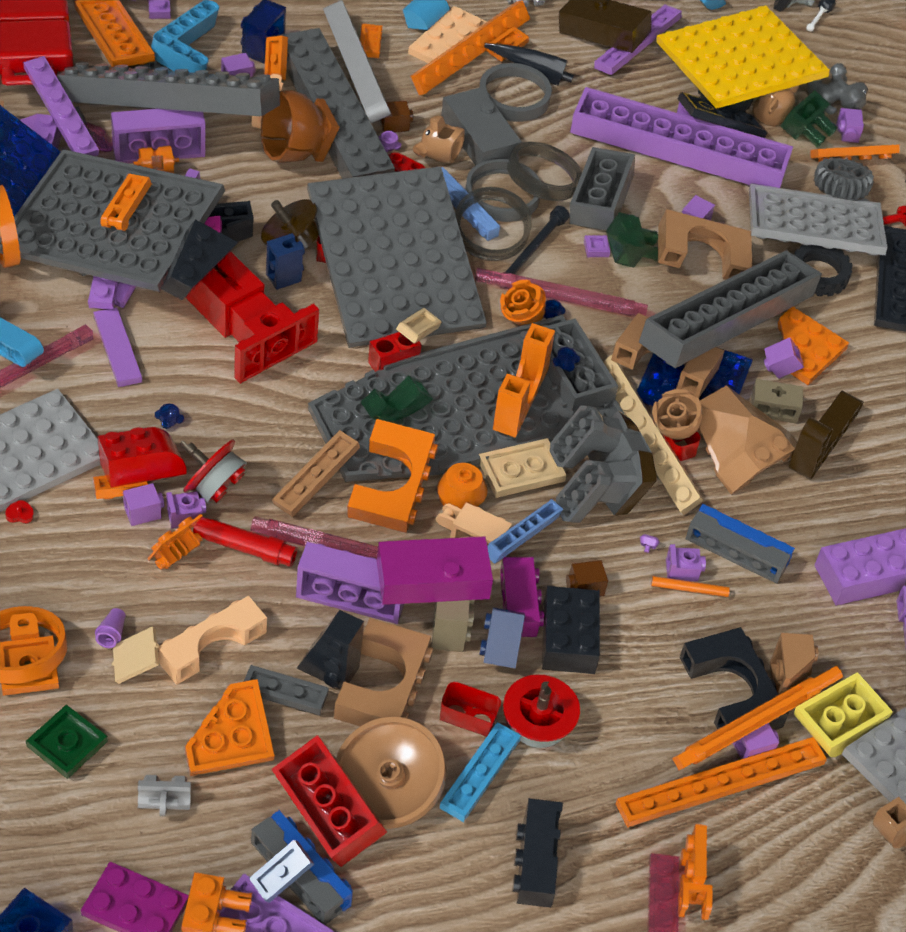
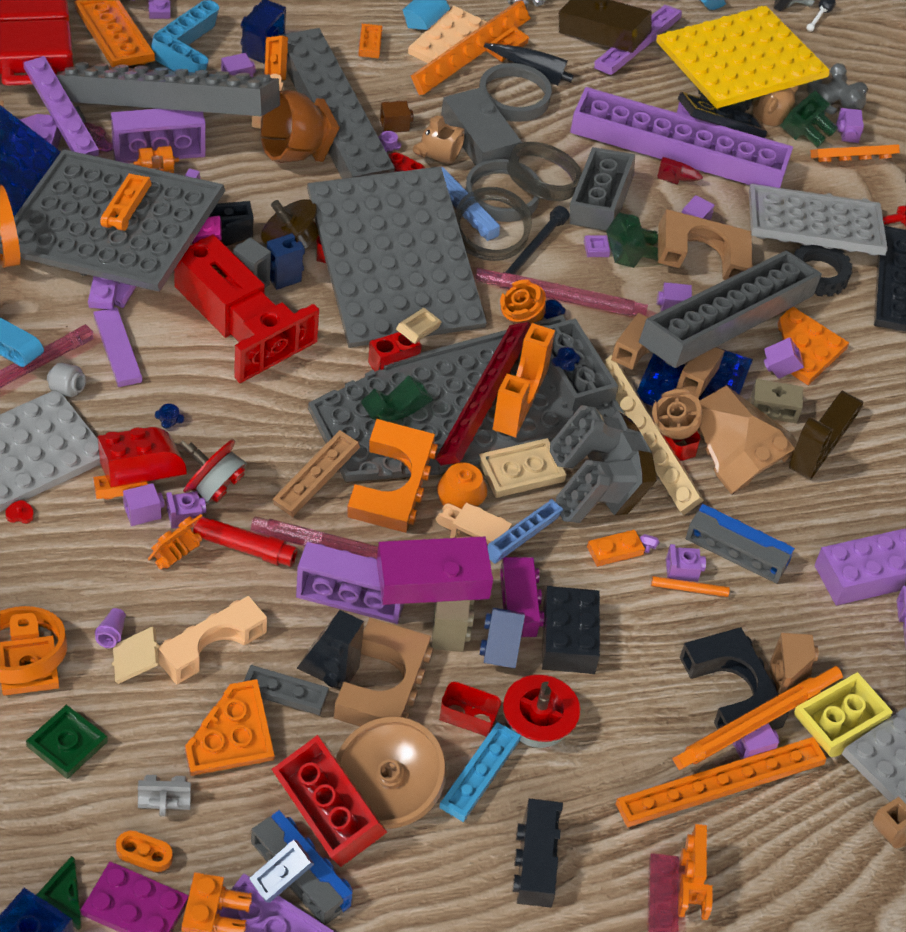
(62, 892): none -> dark green tile
(66, 379): none -> light grey head
(145, 851): none -> orange plate
(195, 258): black wedge -> none
(255, 258): none -> dark grey brick
(357, 62): light grey beam -> none
(483, 395): none -> dark red plate
(588, 576): reddish brown brick -> none
(615, 548): none -> orange plate
(673, 294): none -> medium lavender brick
(676, 171): none -> dark red plate
(843, 178): dark grey gear -> none

